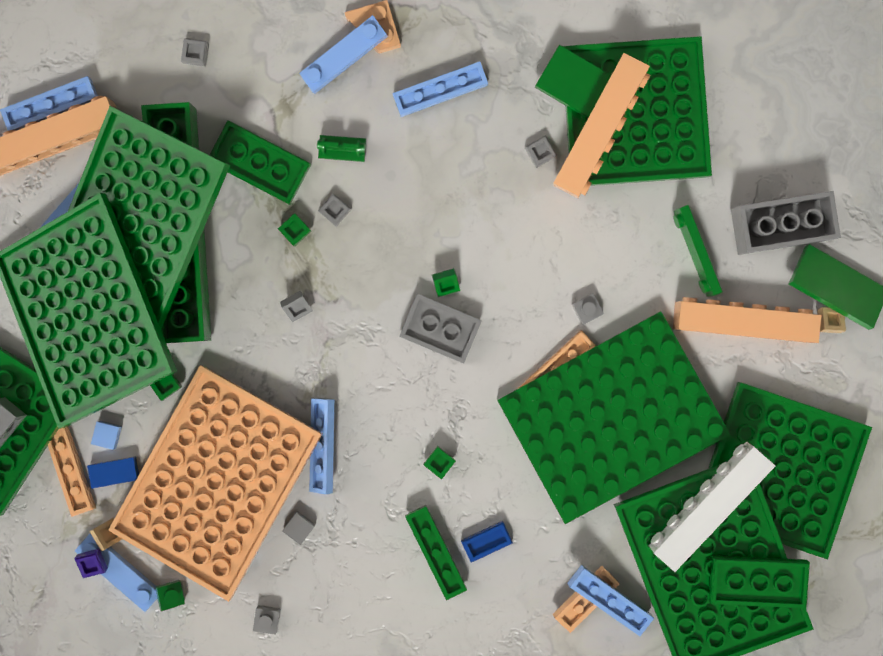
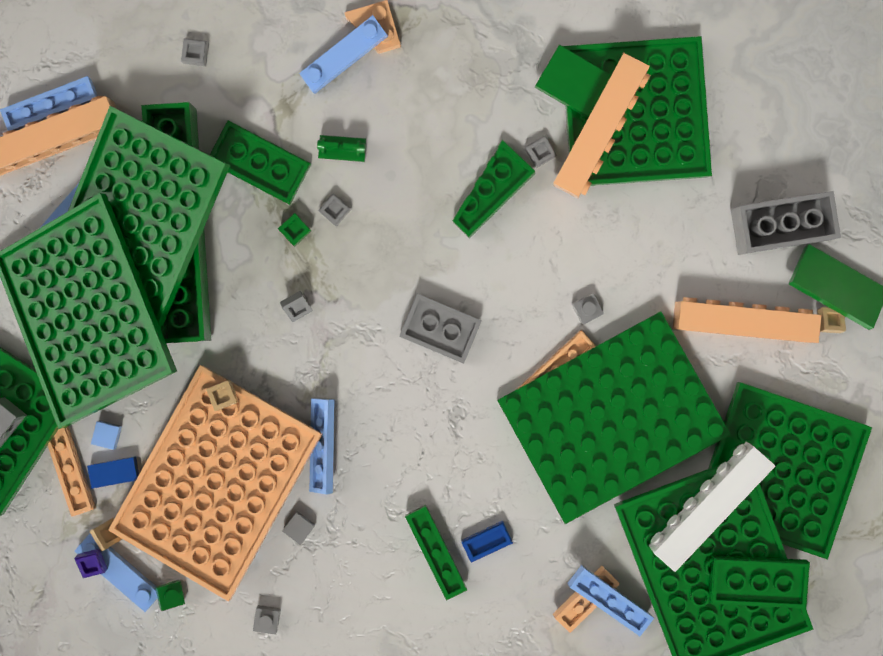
(166, 387): green plate -> none
(222, 395): none -> tan plate
(439, 462): green plate -> none
(440, 89): light blue plate -> none
(446, 282): green plate -> none
(498, 183): none -> green wing
(708, 280): green plate -> none

